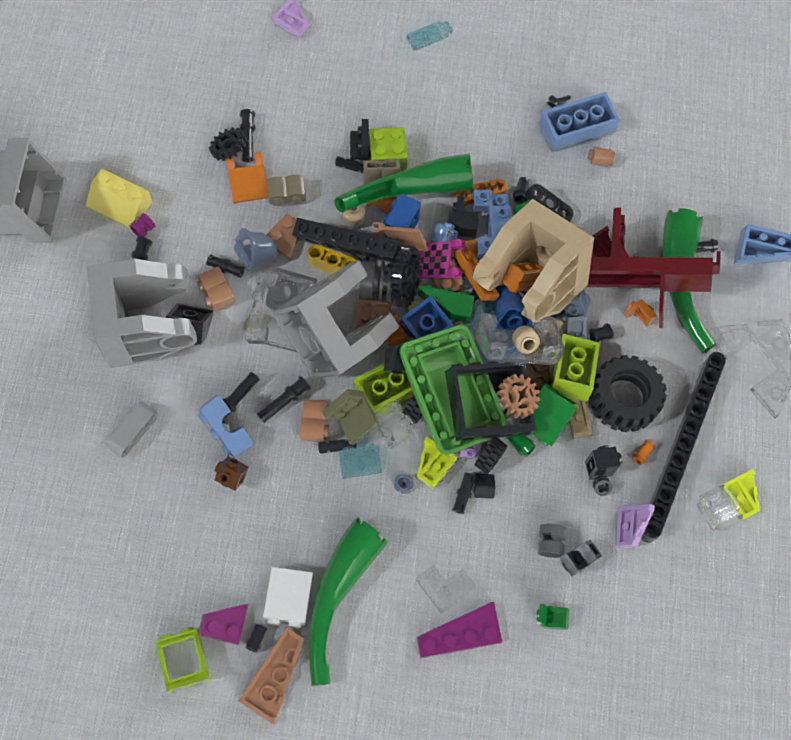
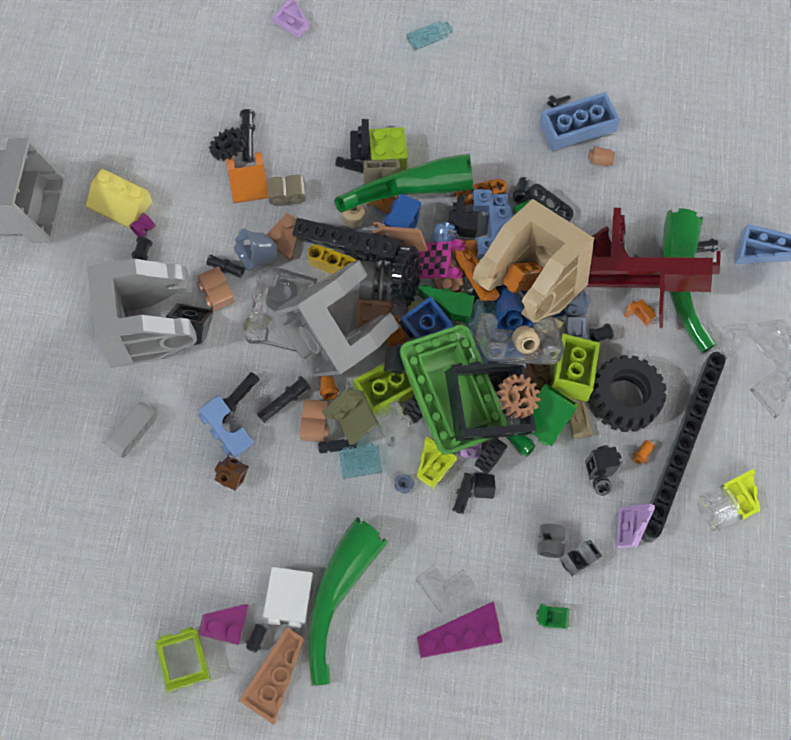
(328, 388): none -> orange cone

